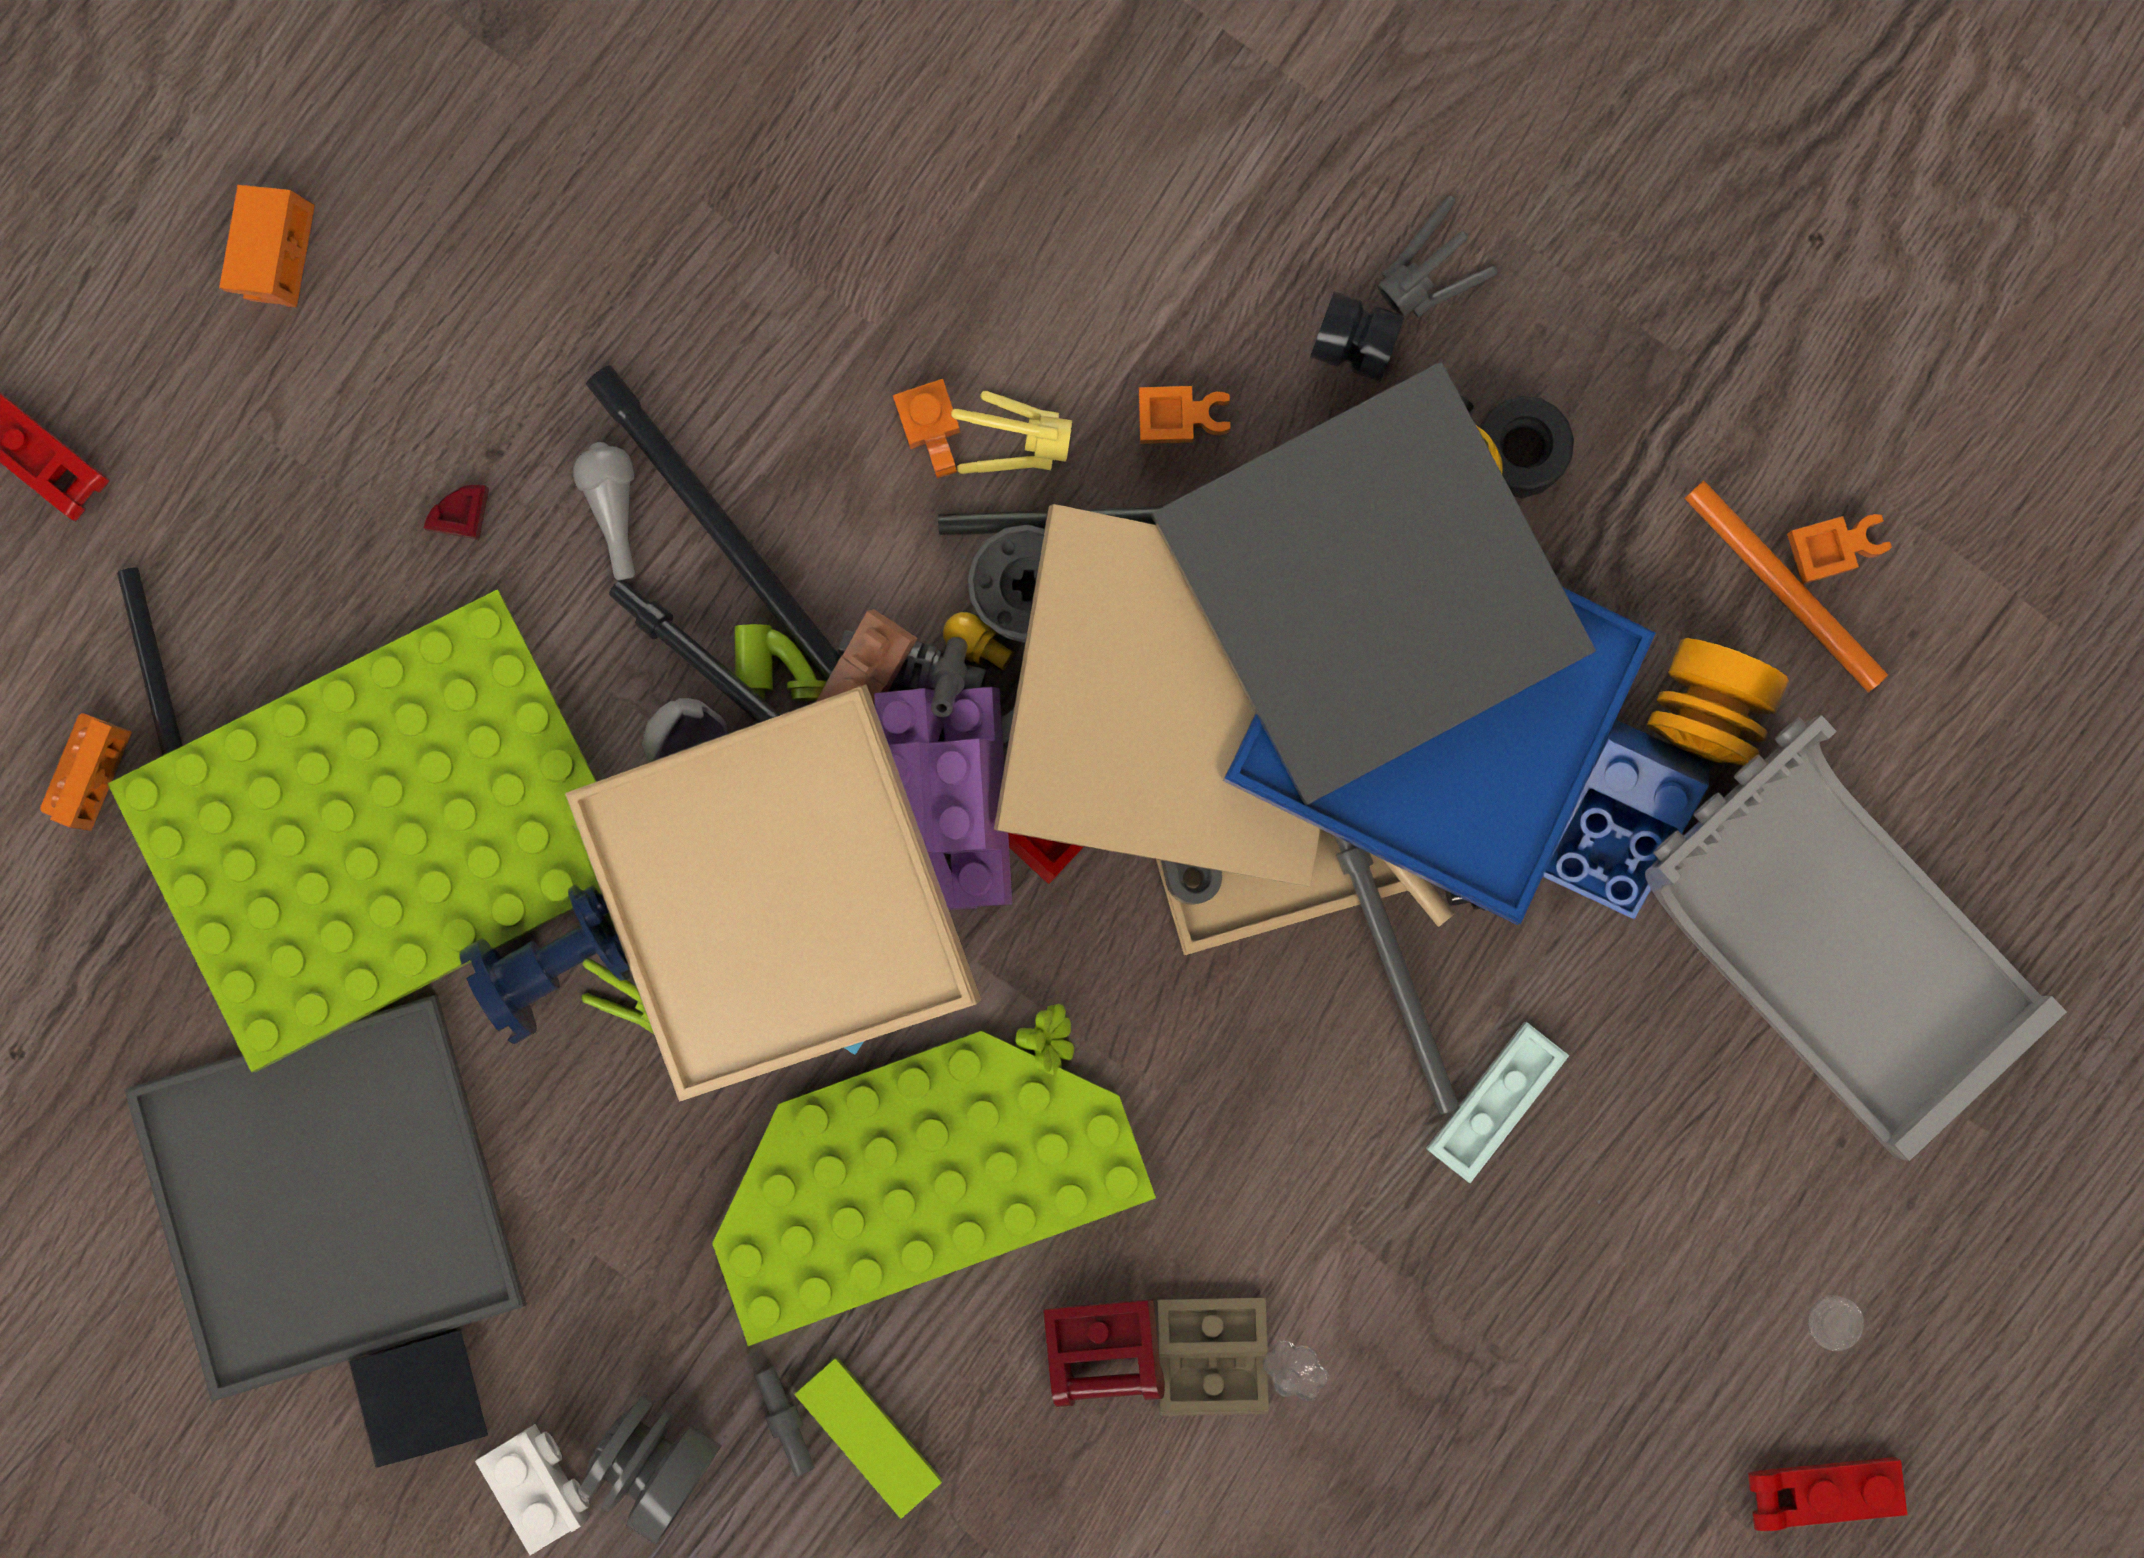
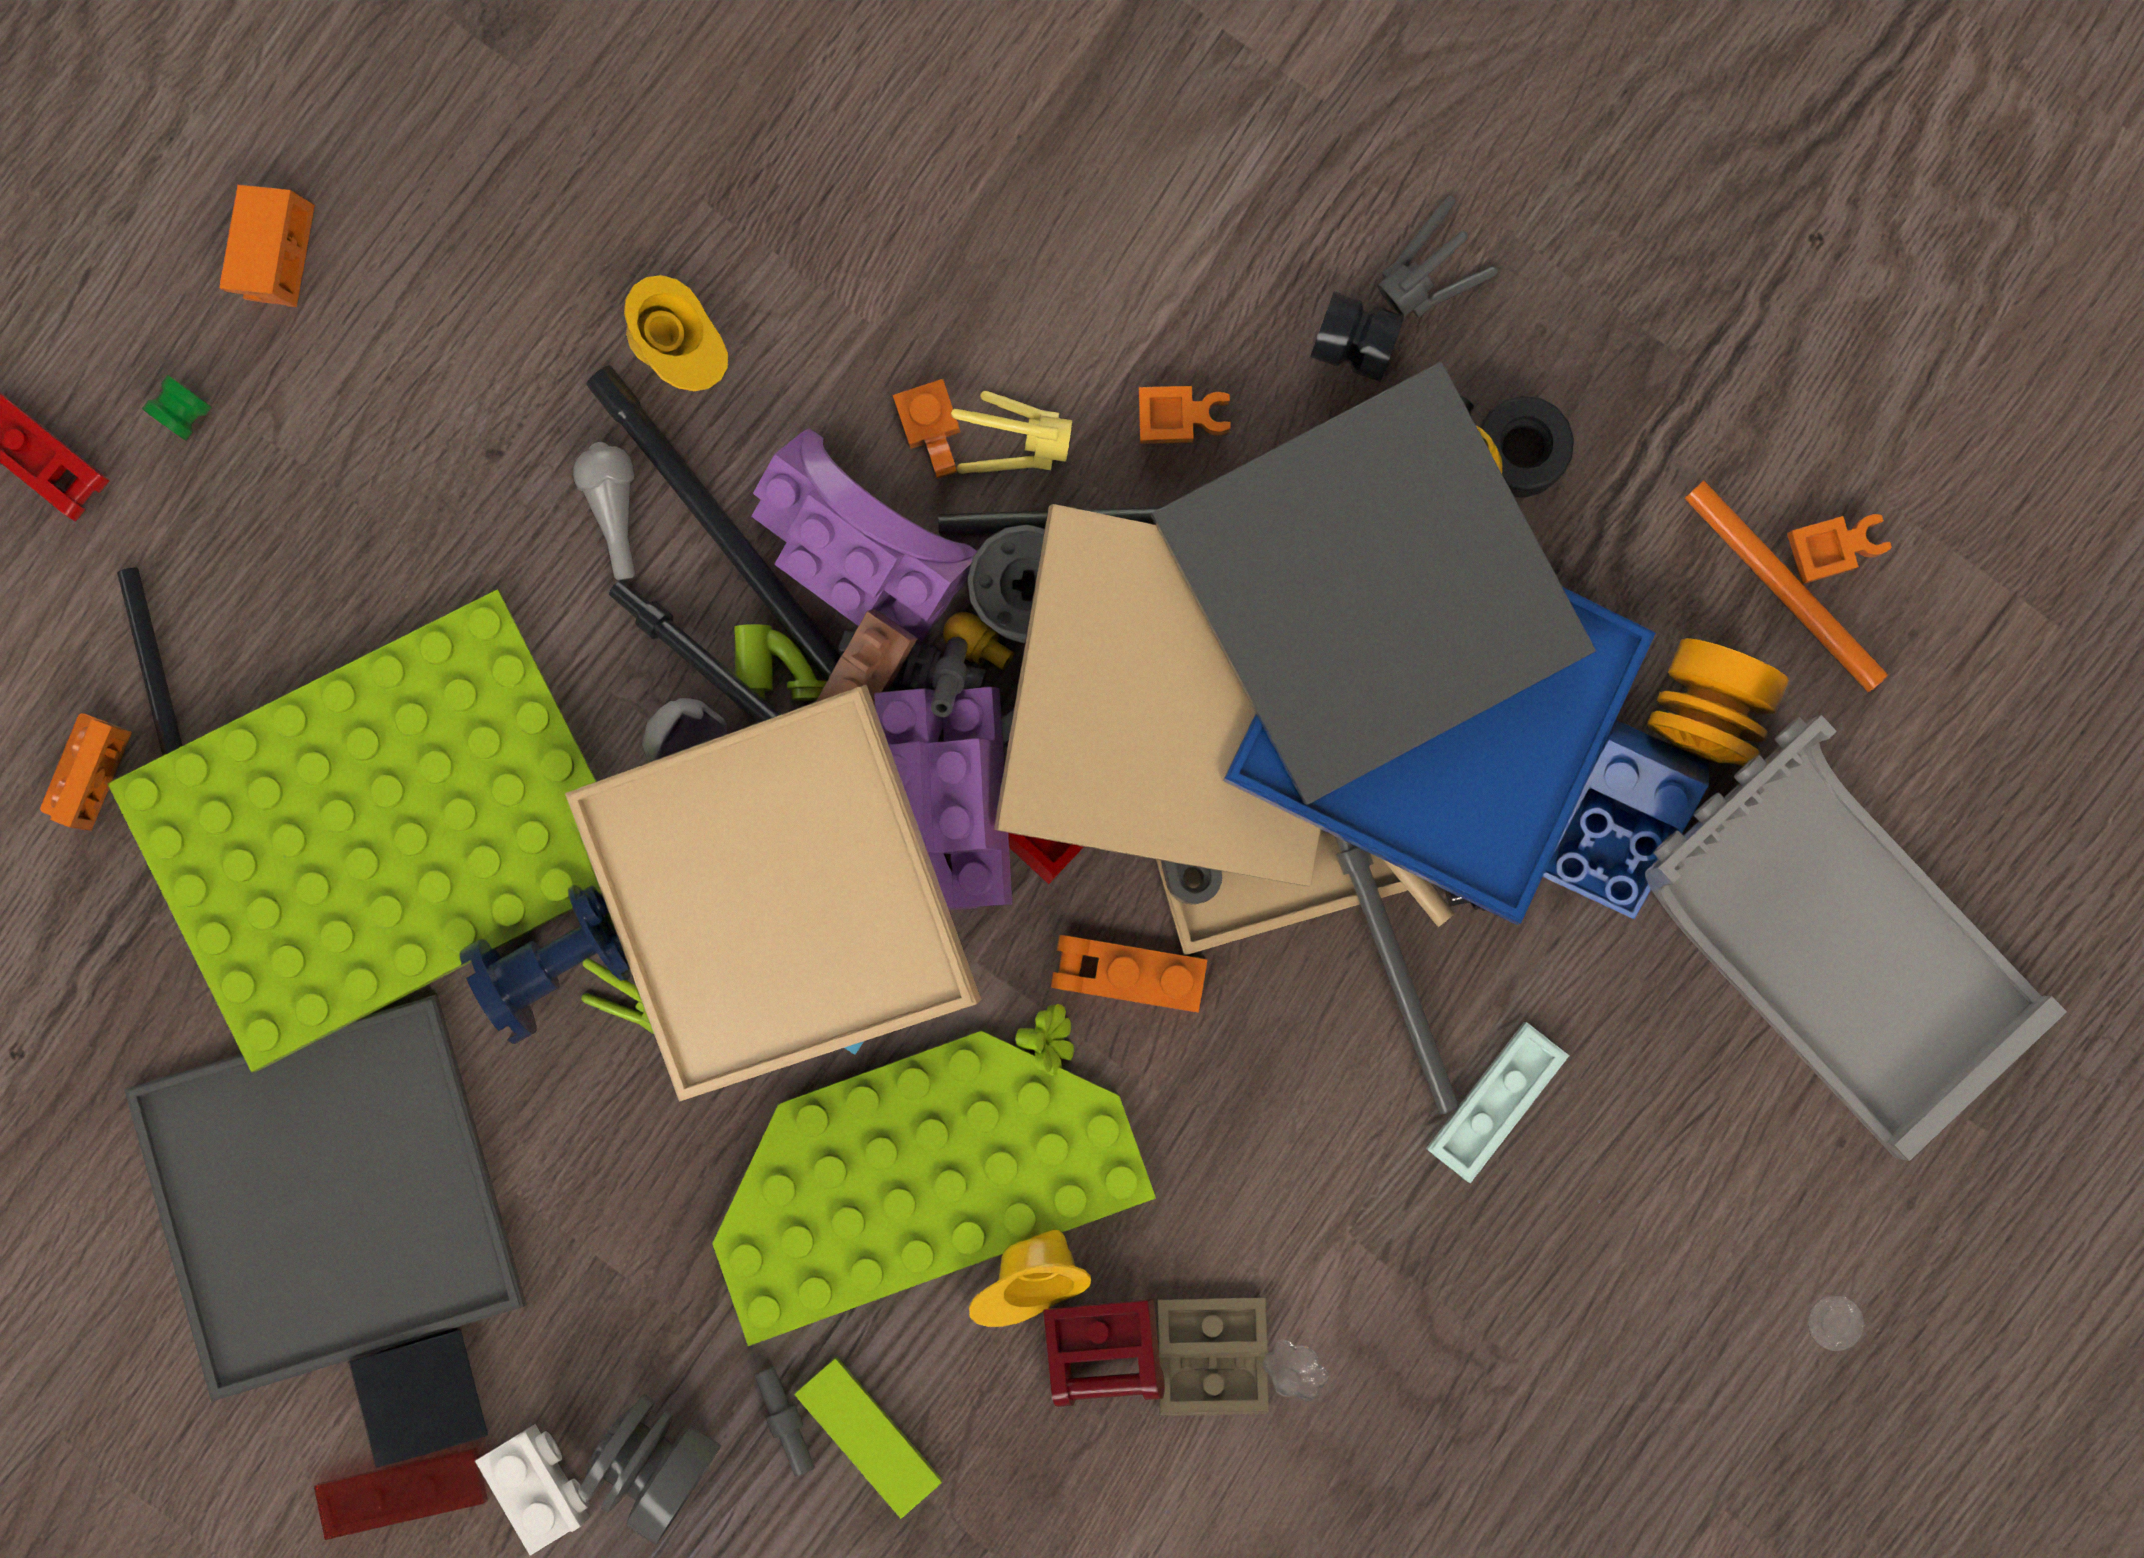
(176, 407): none -> green wheel
(400, 1493): none -> clear red tile
(459, 512): dark red tile -> none
(674, 334): none -> yellow piece
(853, 545): none -> medium lavender piece
(1031, 1279): none -> yellow piece
(1131, 974): none -> orange plate
(1829, 1493): red plate -> none

